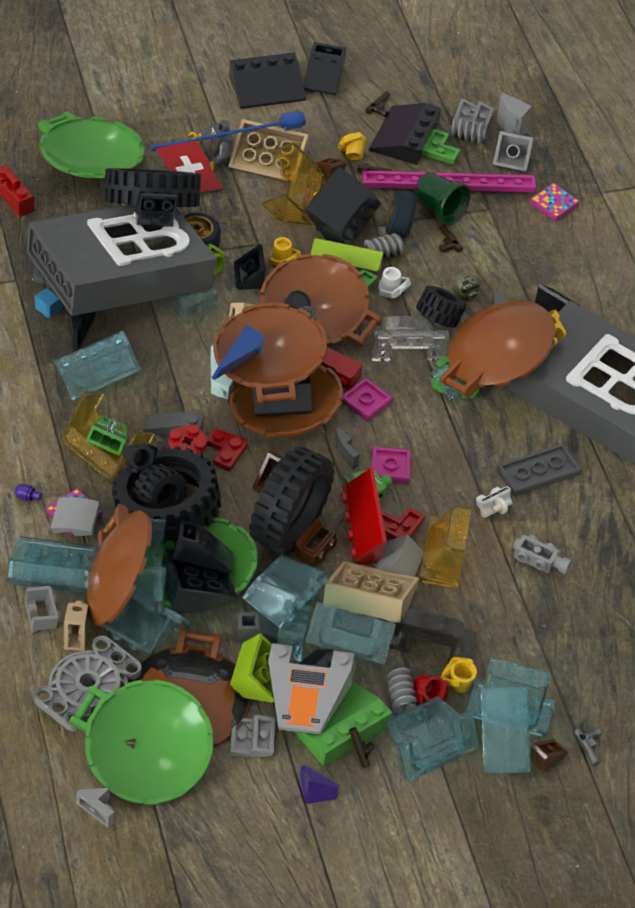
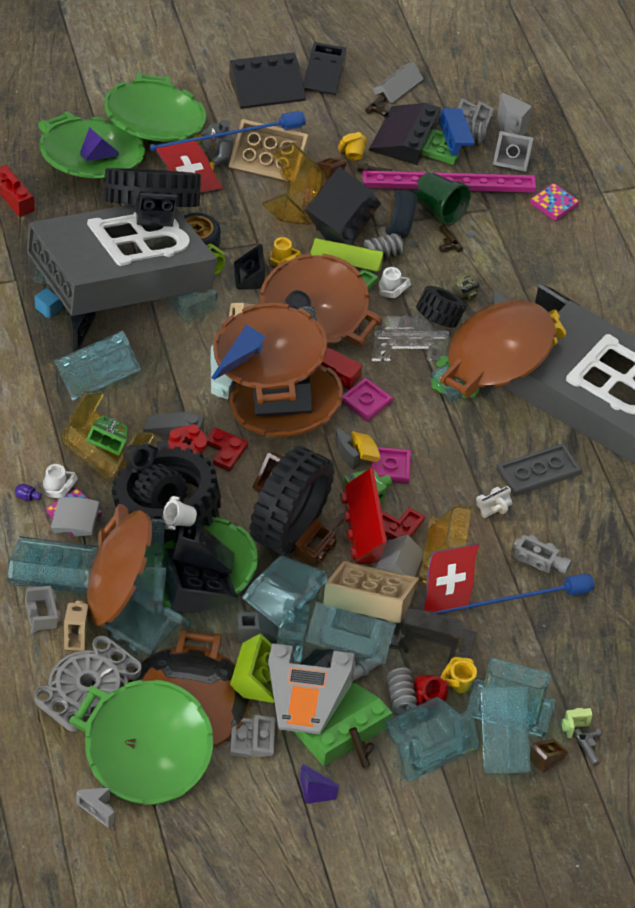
(56, 482): none -> white piece
(96, 147): none -> dark purple slope
(154, 109): none -> bright green dish
(178, 514): none -> white piece
(363, 668): none -> light grey pin
(366, 446): none -> yellow slope
(399, 82): none -> light grey panel
(452, 582): none -> red flag
(455, 129): none -> blue panel
(575, 719): none -> yellowish green bracket

